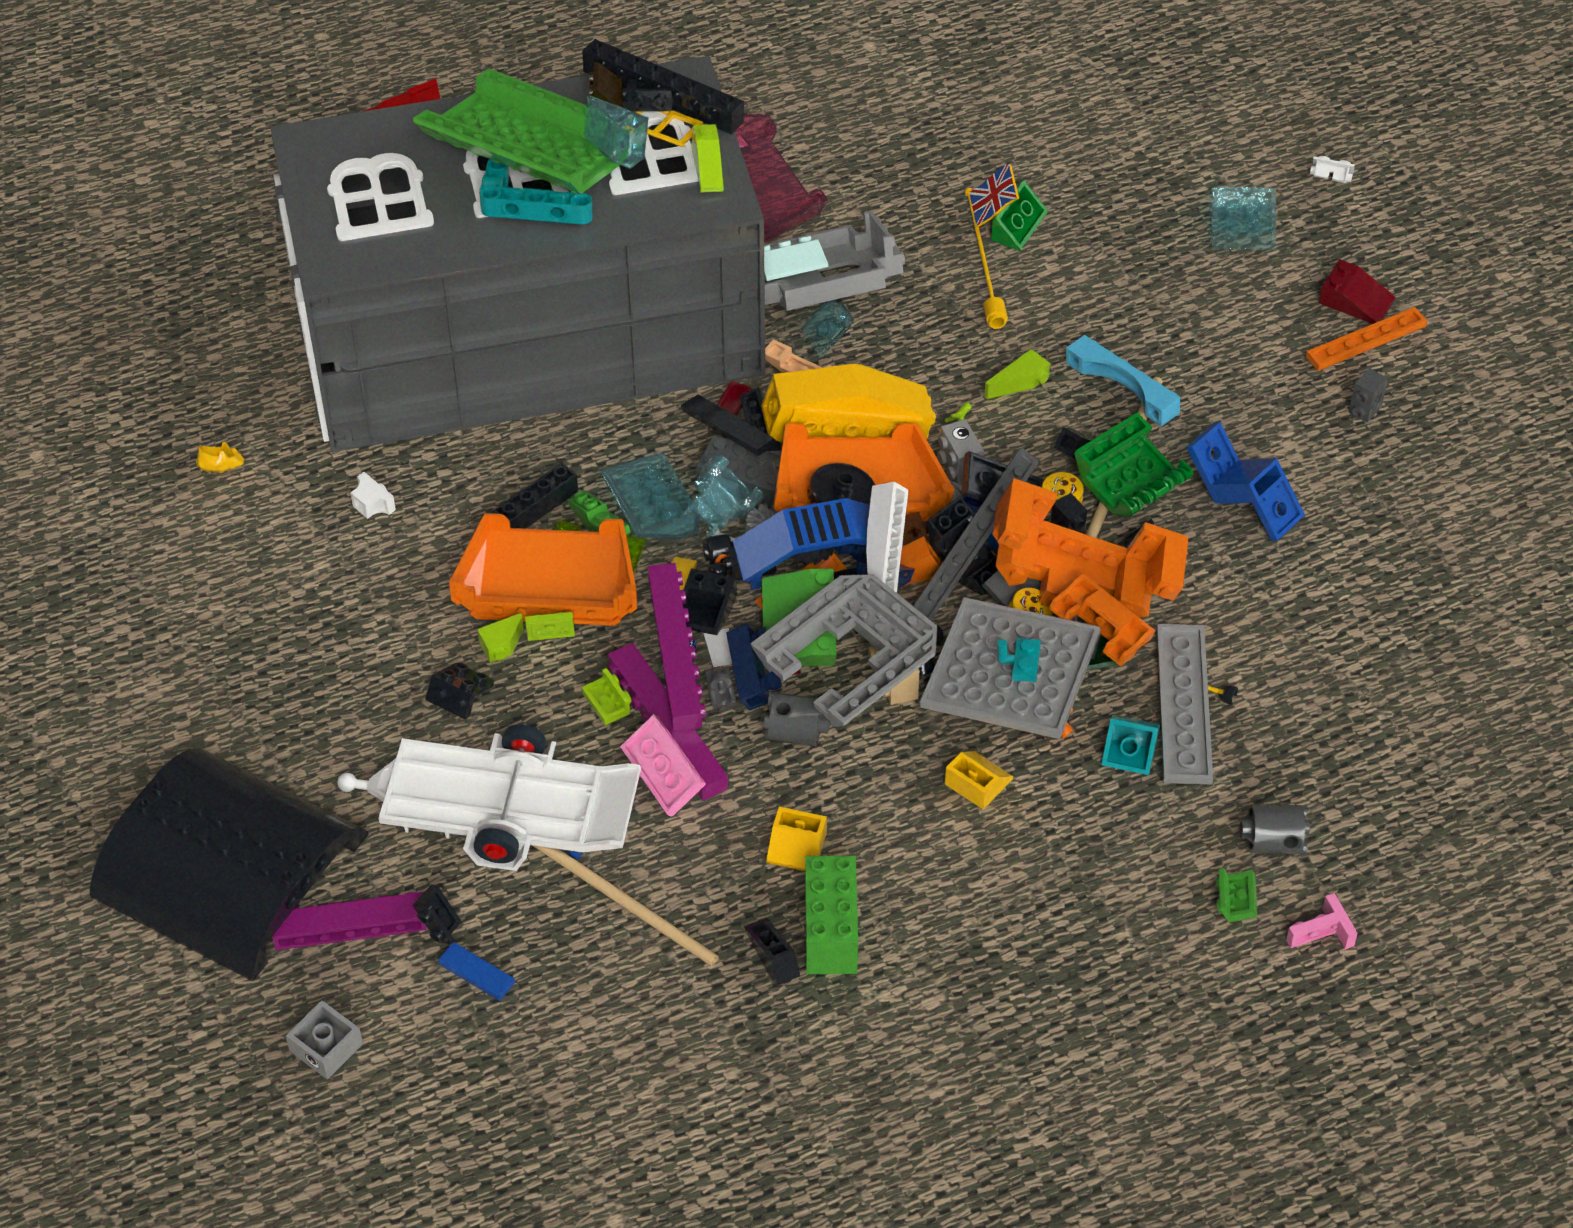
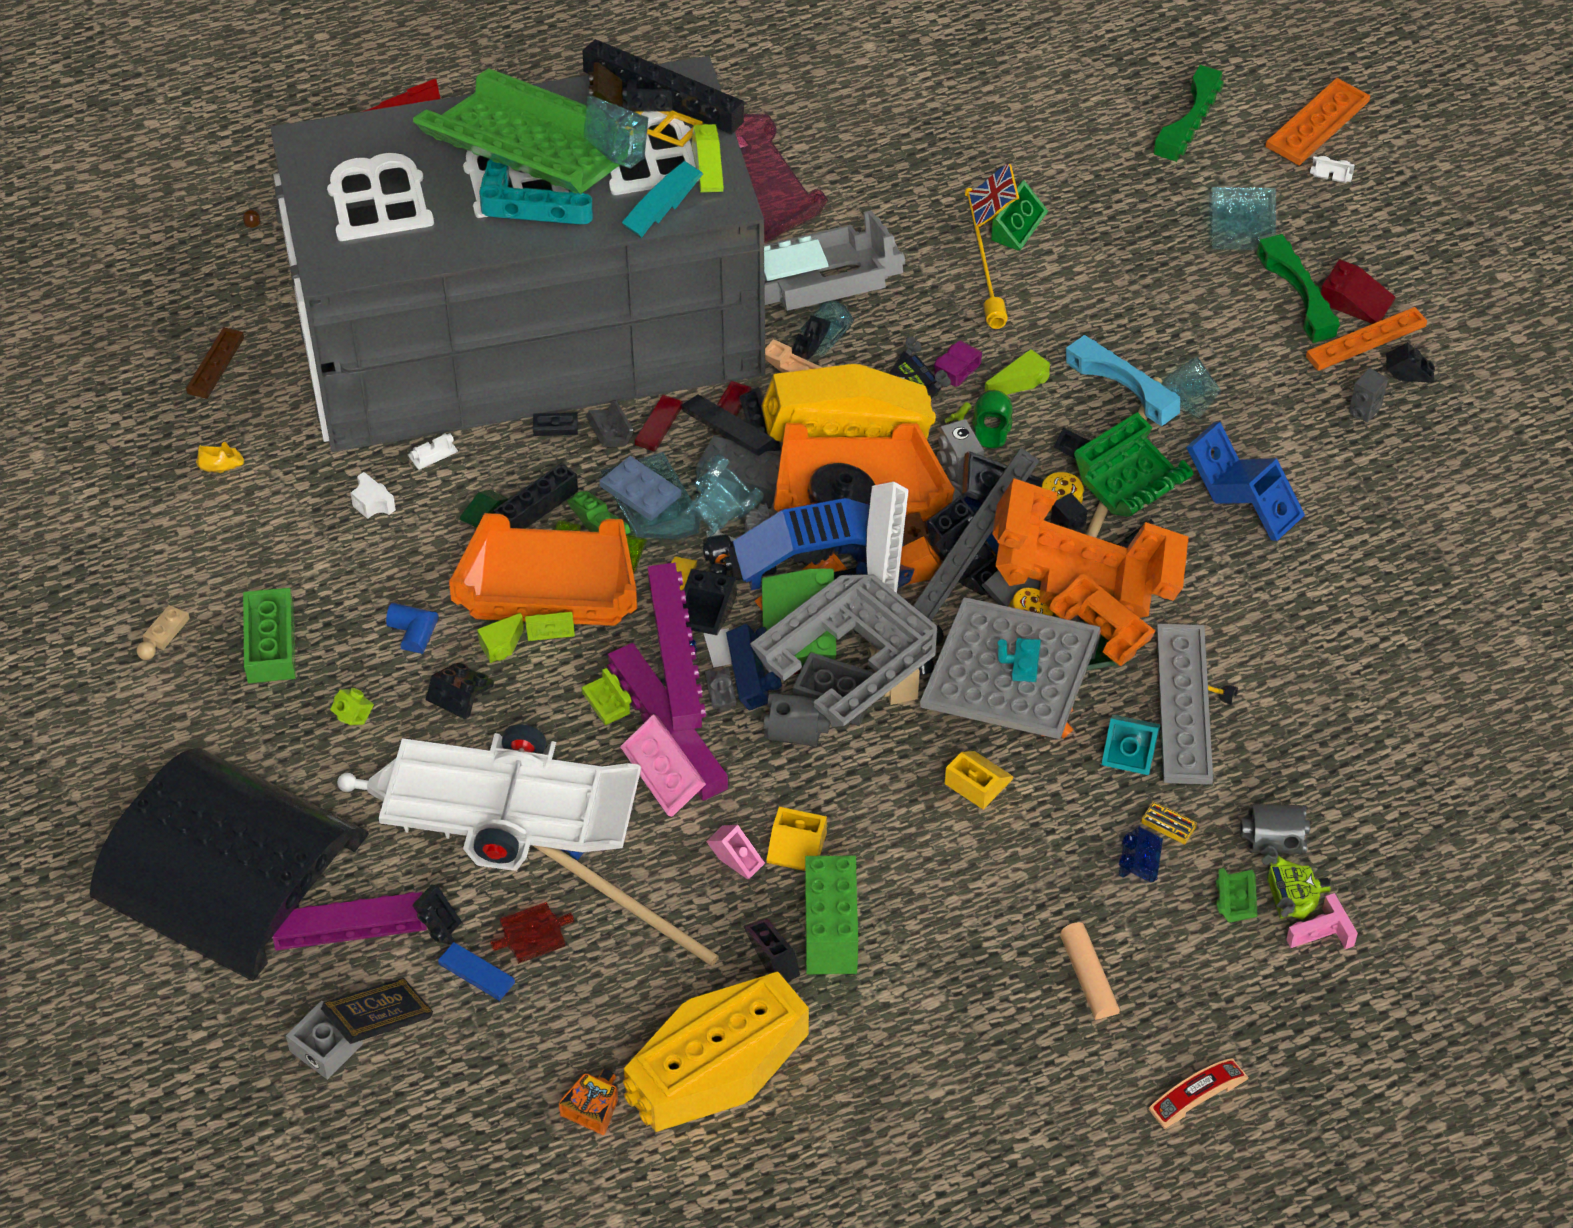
(162, 631): none -> tan plate
(215, 363): none -> reddish brown plate
(251, 218): none -> reddish brown hinge
(269, 635): none -> bright green brick
(351, 706): none -> lime brick
(376, 1010): none -> black tile
(417, 623): none -> blue brick
(431, 453): none -> white hinge
(482, 503): none -> dark green slope
(532, 932): none -> clear red plate
(555, 424): none -> black plate
(591, 1101): none -> torso
(610, 426): none -> flat silver bracket
(640, 488): none -> sand blue plate
(658, 423): none -> dark red tile
(661, 198): none -> teal slope
(716, 1073): none -> yellow container
(735, 850): none -> bright pink slope
(814, 334): none -> black slope
(823, 673): none -> dark grey brick
(914, 370): none -> torso
(959, 362): none -> magenta brick
(996, 405): none -> green piece
(1089, 971): none -> light nougat brick
(1141, 854): none -> clear blue bracket
(1169, 823): none -> tile
(1174, 138): none -> green arch
(1193, 386): none -> clear light blue slope
(1195, 1090): none -> slope
(1279, 257): none -> green arch
(1293, 885): none -> torso
(1317, 121): none -> orange plate
(1409, 365): none -> black slope

